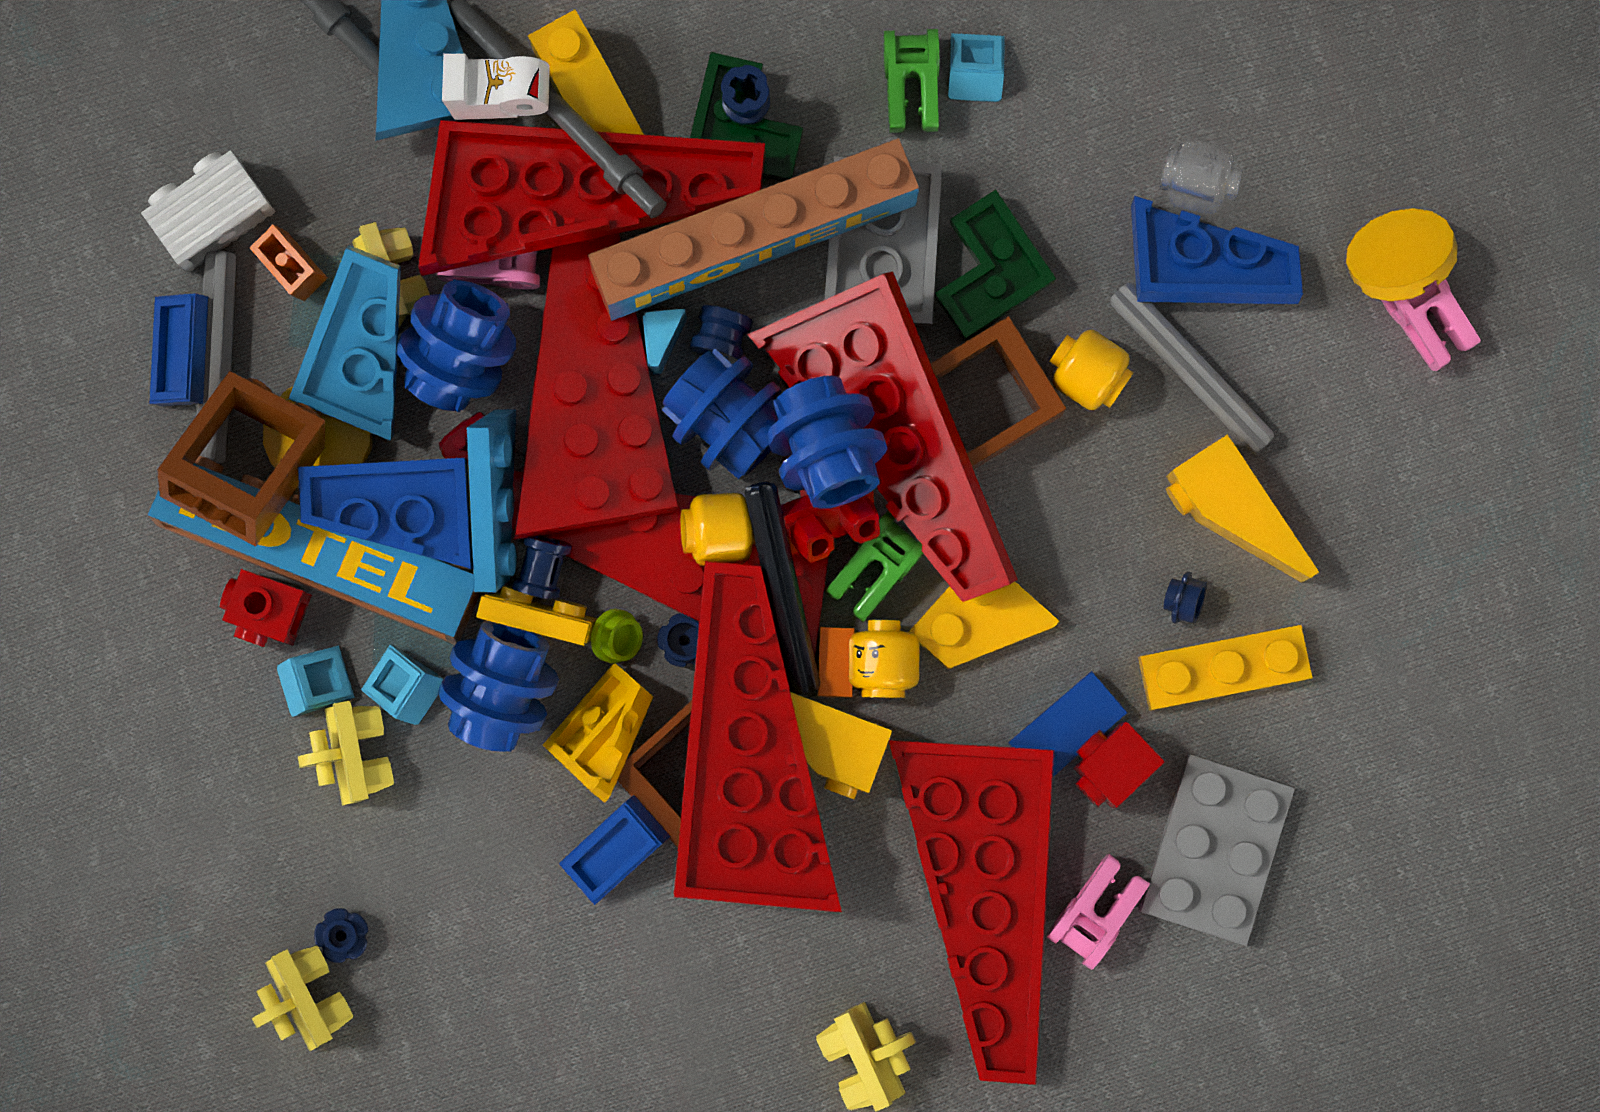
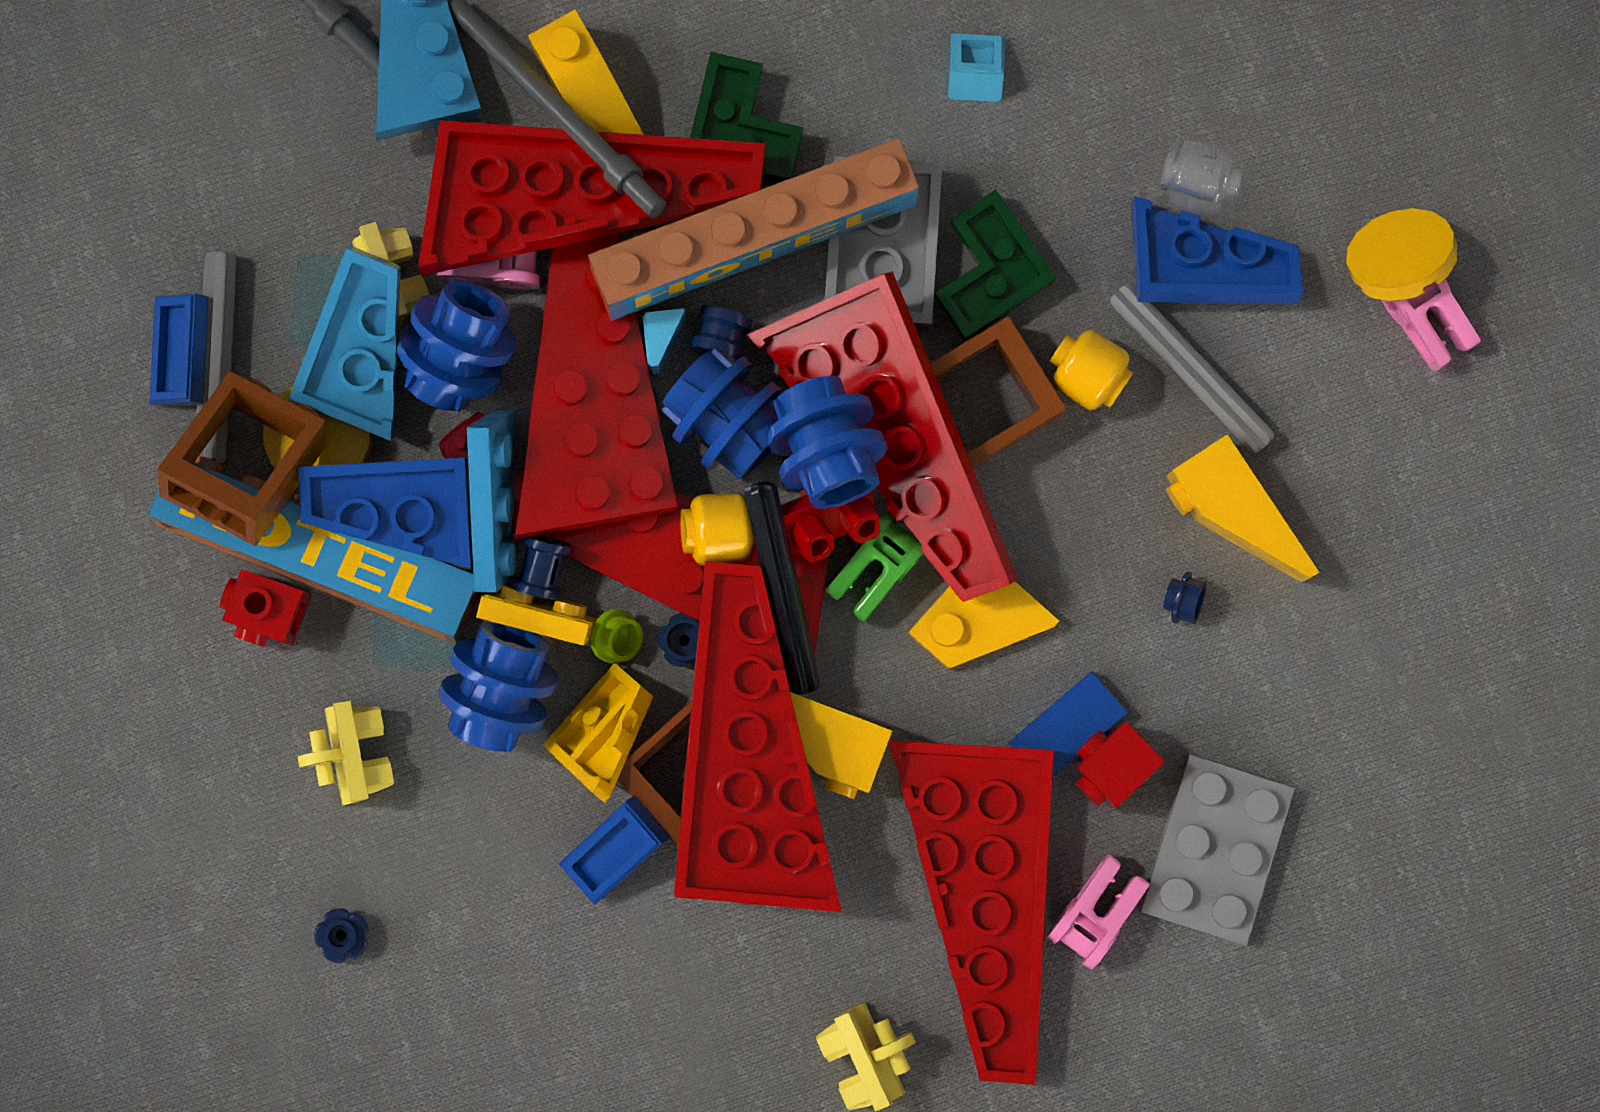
(206, 209): white brick -> none
(288, 262): orange piece -> none
(313, 1020): light yellow hips -> none
(314, 681): medium azure slope -> none
(402, 686): medium azure slope -> none
(494, 87): white leg -> none
(741, 79): dark blue bush -> none
(834, 662): orange piece -> none
(884, 660): yellow head -> none
(916, 58): bright green piece -> none
(1225, 667): yellow plate -> none

